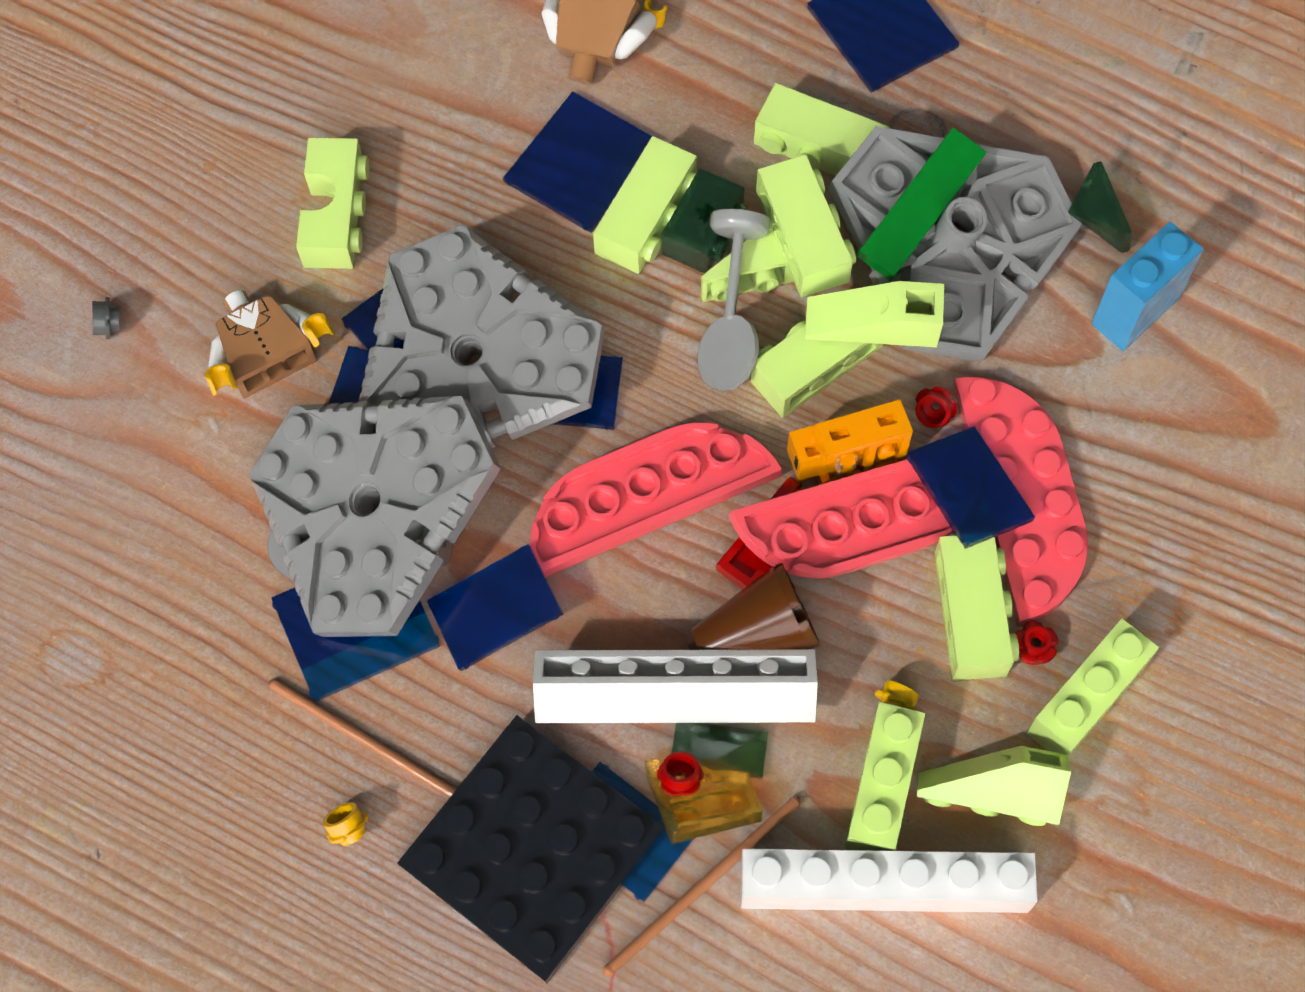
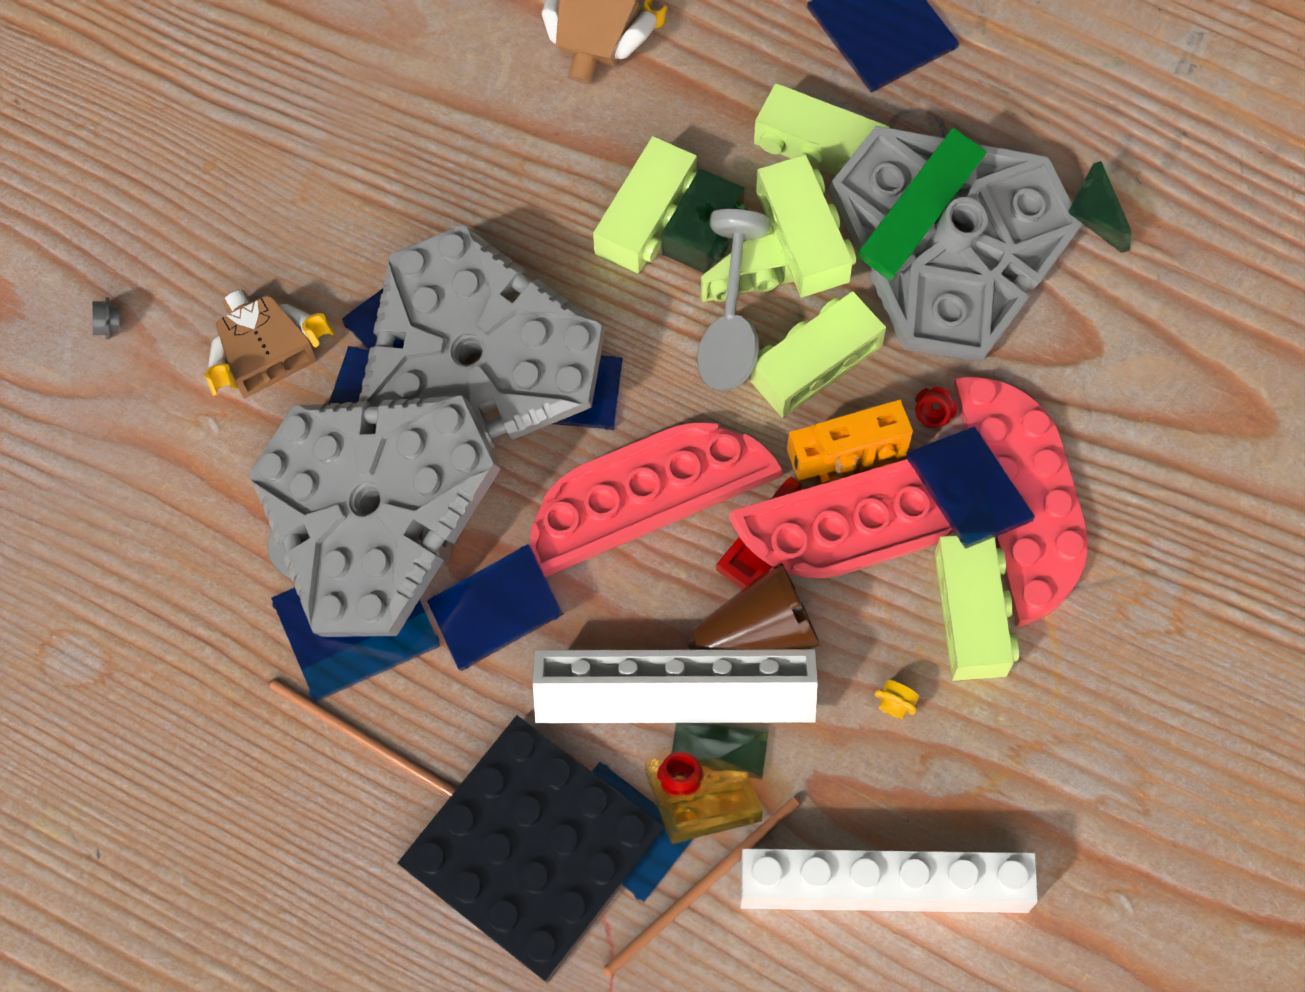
(332, 233): yellowish green arch -> none
(345, 824): yellow plate -> none
(578, 161): clear blue piece -> none
(879, 314): yellowish green slope -> none
(885, 779): yellowish green brick -> none
(1007, 782): yellowish green slope -> none
(1036, 654): red plate -> none
(1092, 689): yellowish green brick -> none
(1146, 286): dark azure brick -> none

